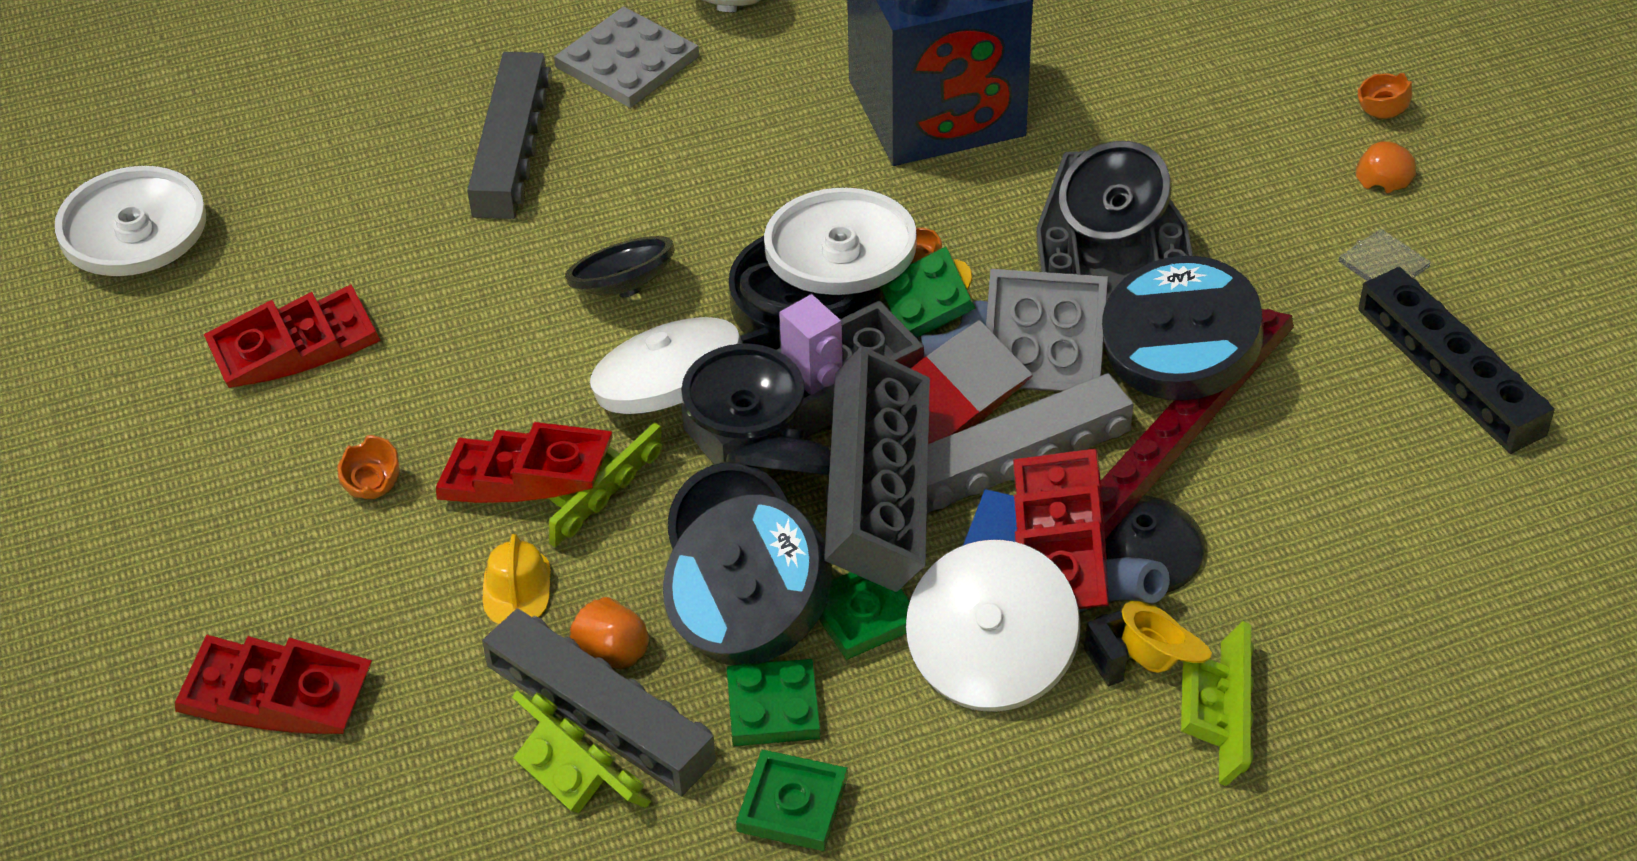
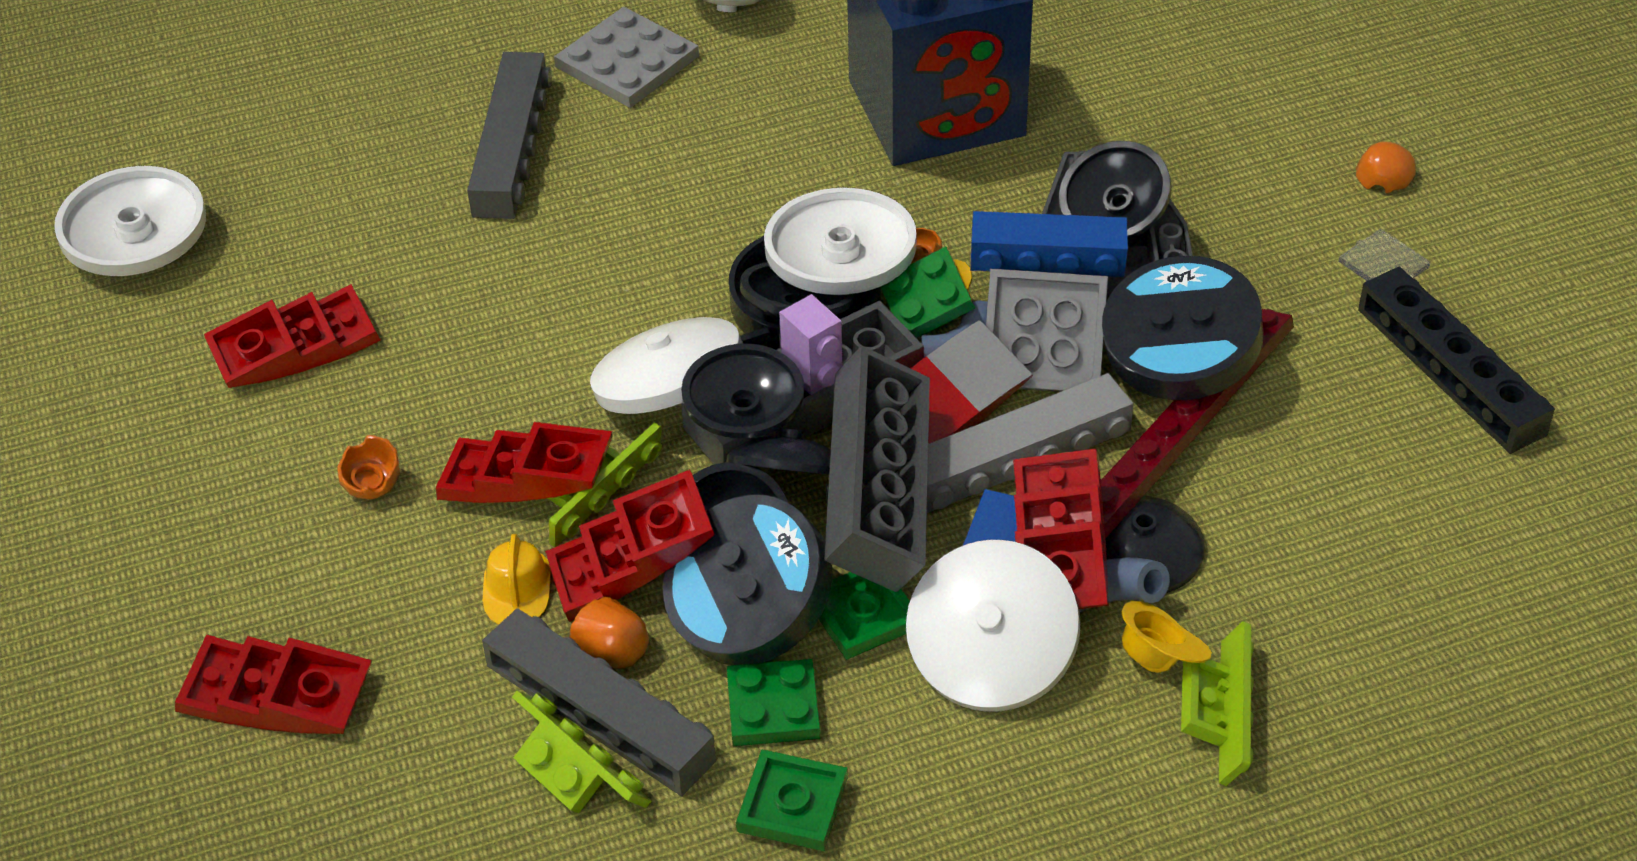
(621, 266): black dish -> none
(632, 545): none -> red slope
(1049, 243): none -> blue brick
(1106, 646): black bracket -> none
(1385, 95): orange hair -> none

